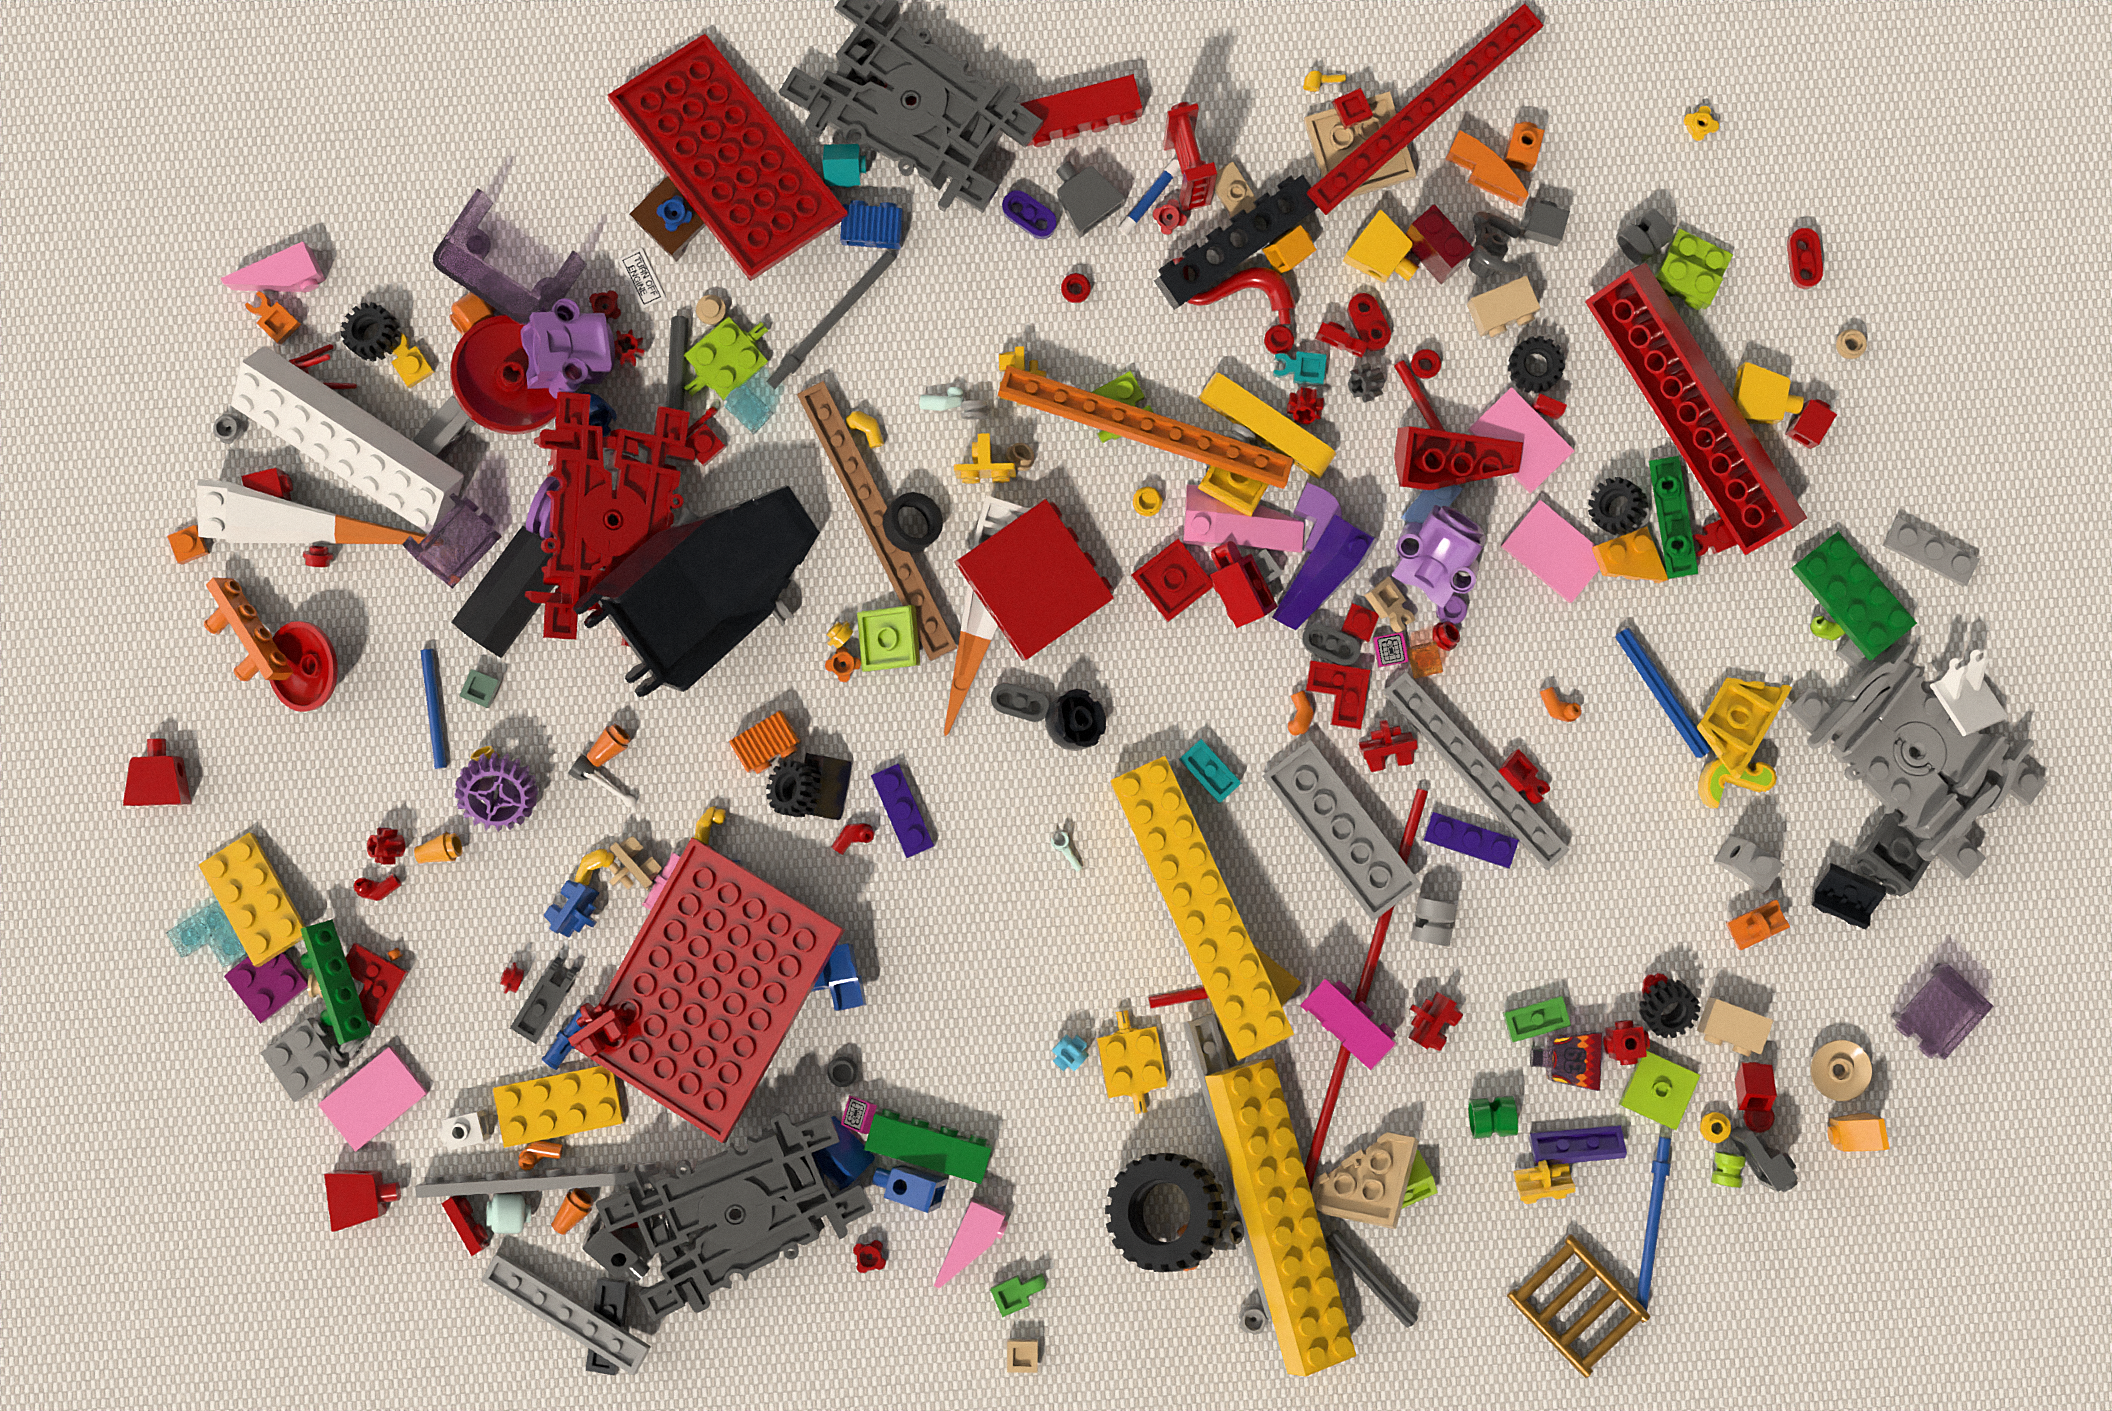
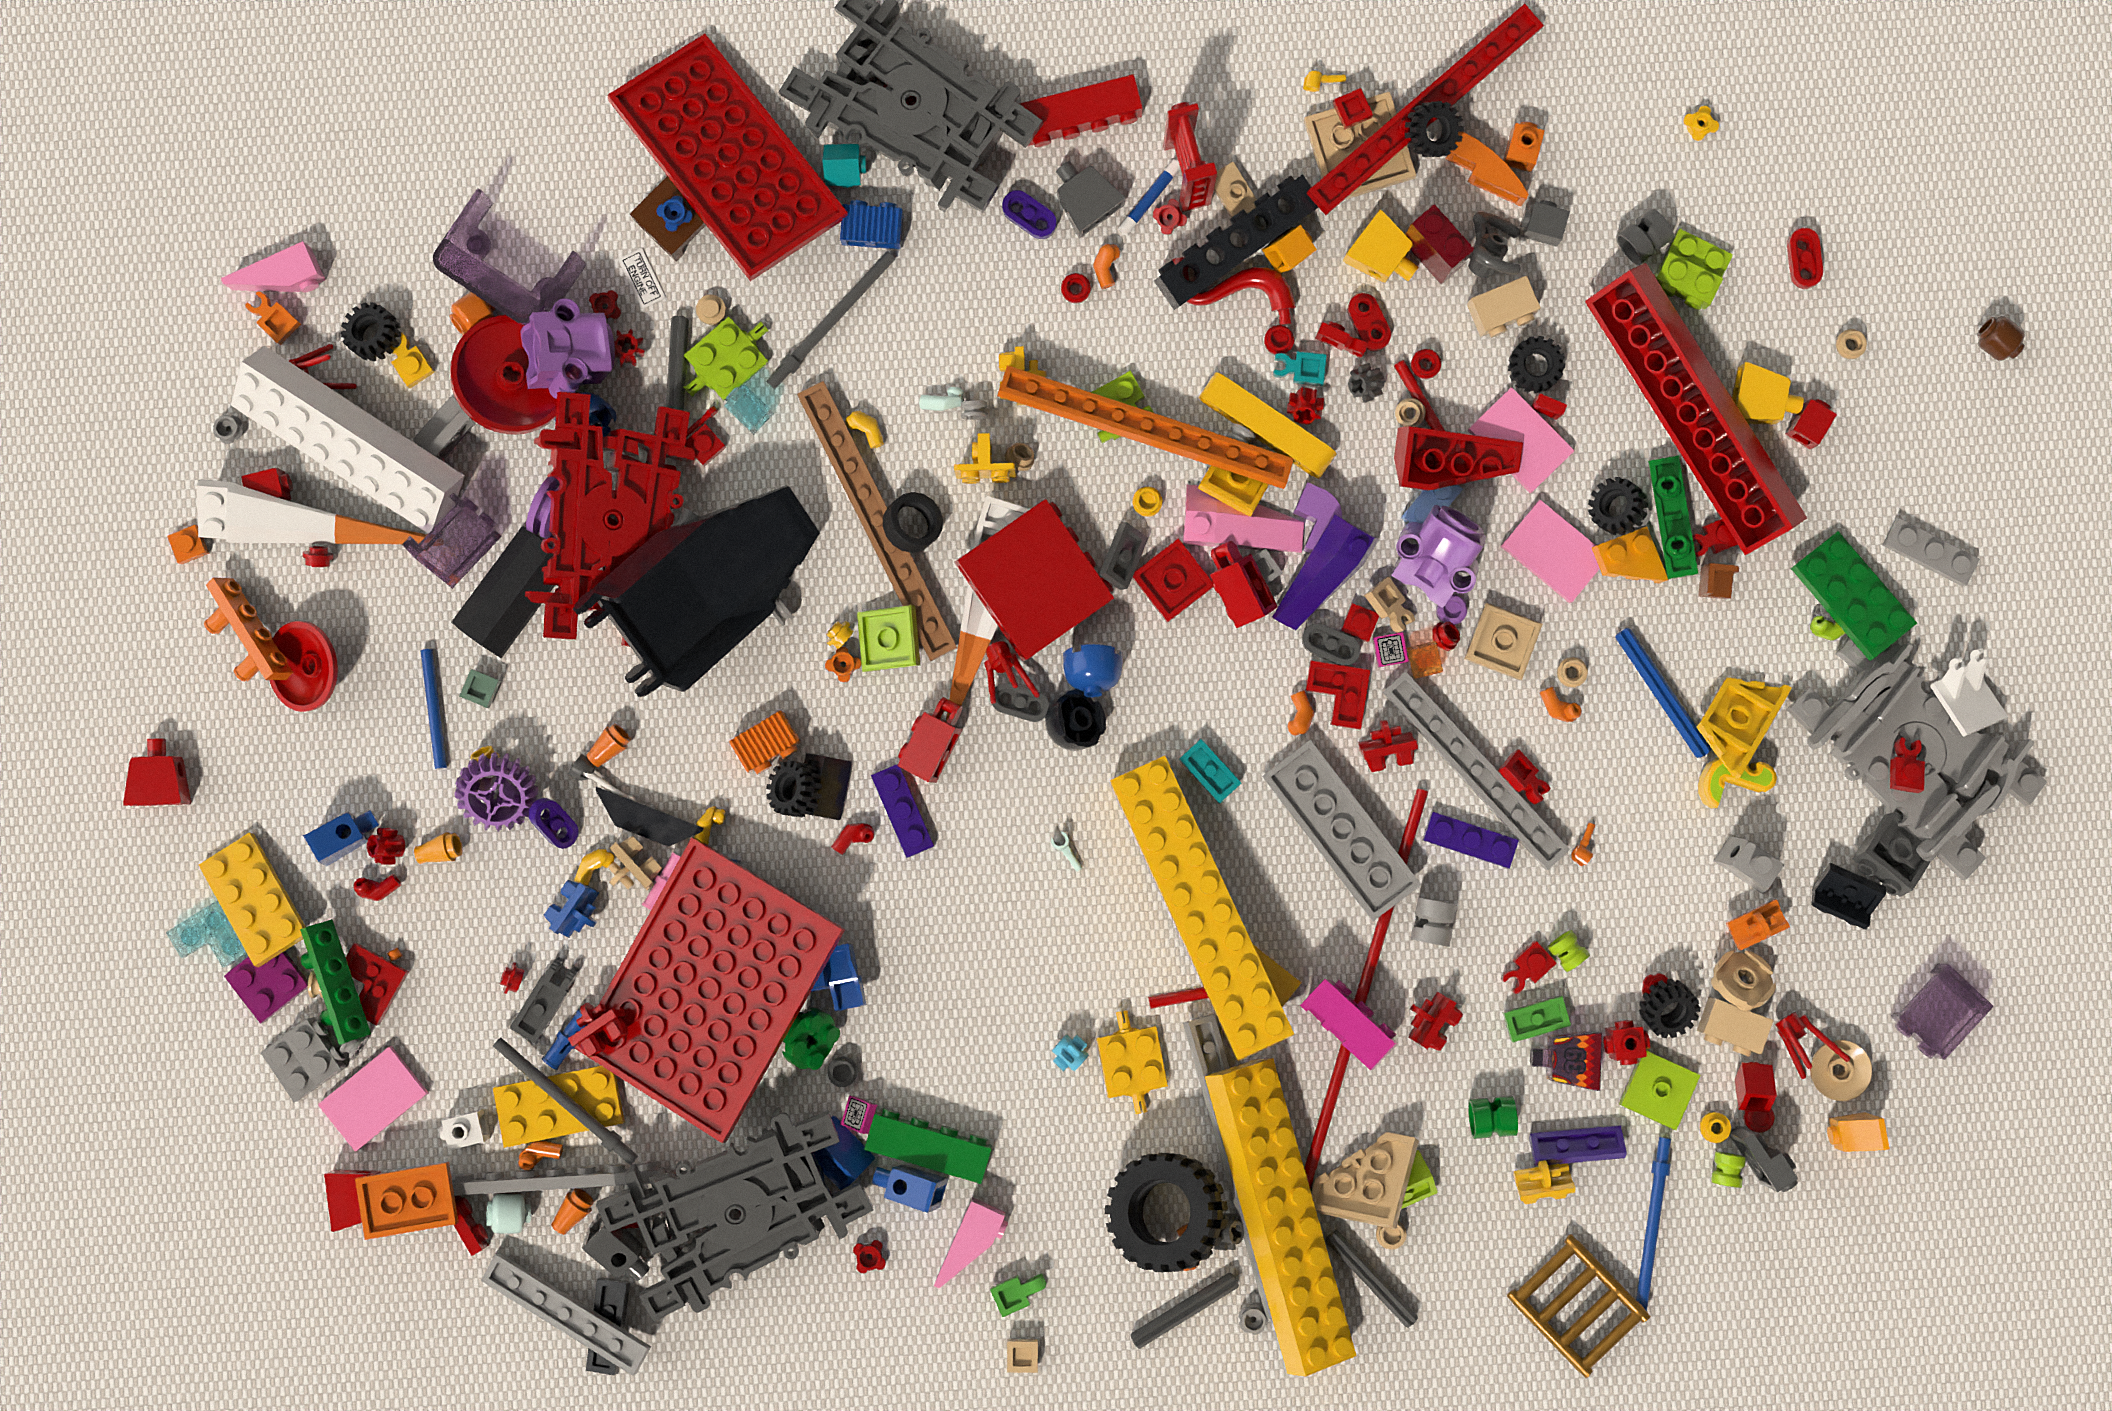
(327, 839): none -> blue torso
(406, 1200): none -> orange plate
(551, 821): none -> dark purple plate
(610, 1140): none -> dark grey bar
(646, 820): none -> black sticker
(812, 1053): none -> green plate
(931, 742): none -> red brick
(1002, 661): none -> red plant
(1093, 668): none -> blue cylinder
(1102, 264): none -> orange arm
(1123, 556): none -> dark grey plate
(1184, 1310): none -> dark grey axle
(1391, 1238): none -> tan plate
(1401, 412): none -> tan plate
(1449, 124): none -> black tyre
(1503, 641): none -> tan plate
(1532, 965): none -> red plate
(1568, 950): none -> lime wheel
(1580, 668): none -> tan plate
(1580, 853): none -> orange hand
(1717, 580): none -> dark orange panel
(1743, 995): none -> tan plate
(1791, 1029): none -> red plant
(1905, 771): none -> red plate
(2001, 338): none -> reddish brown head

